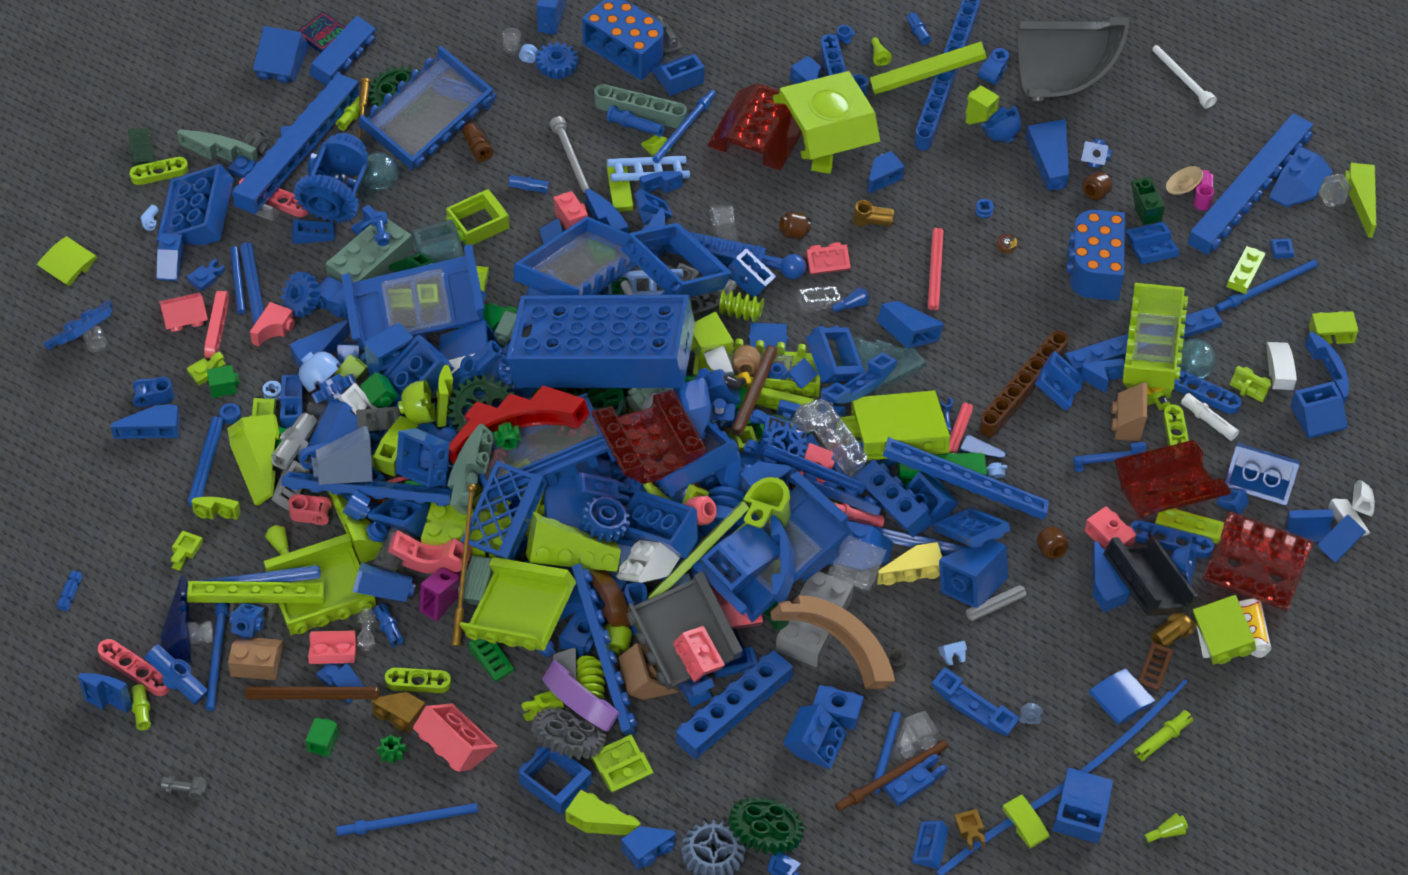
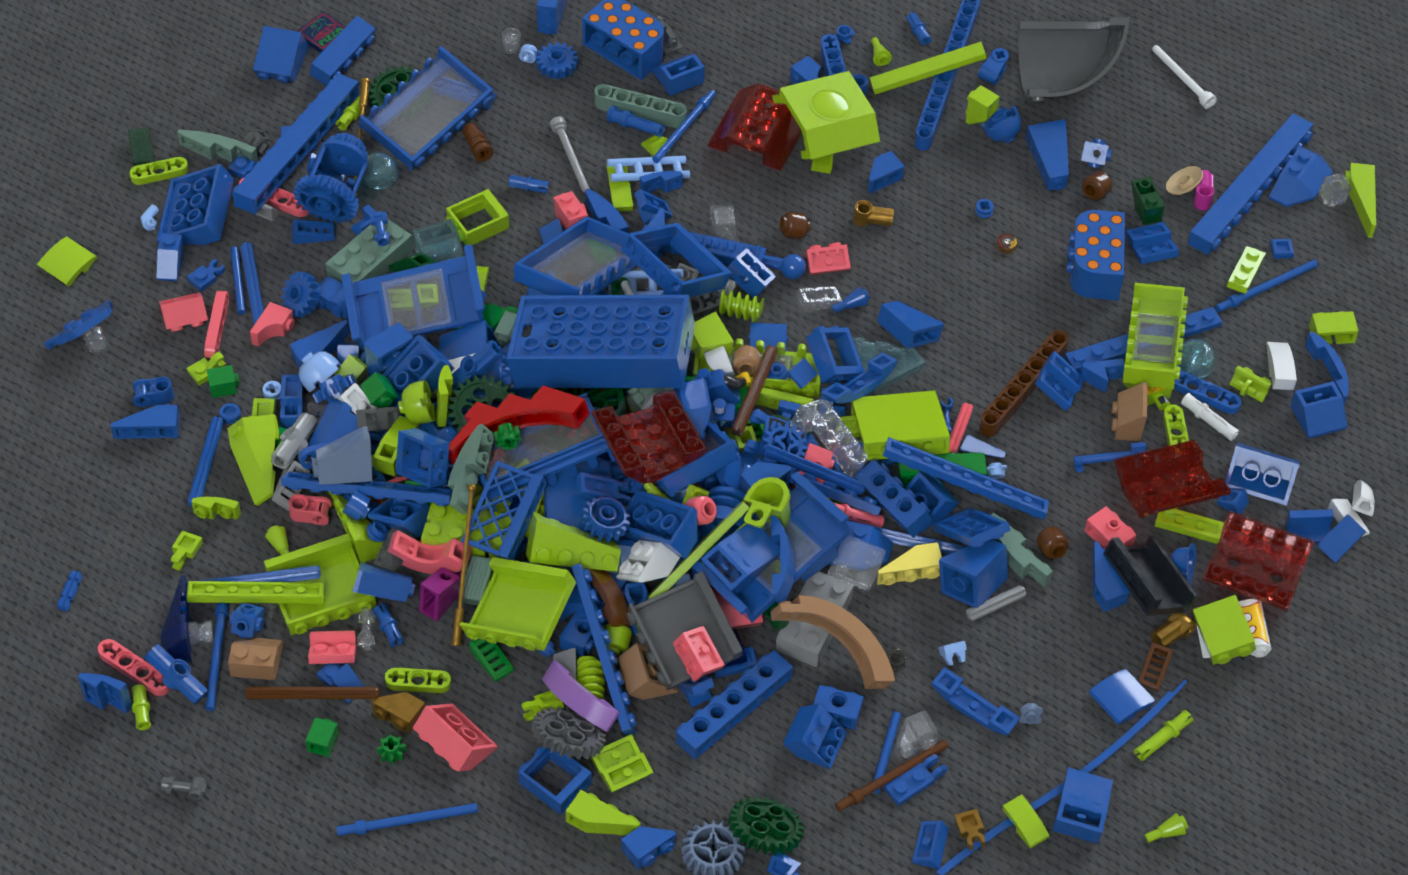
(935, 269): coral axle -> none
(1023, 560): none -> sand green slope
(1171, 537): blue beam -> none

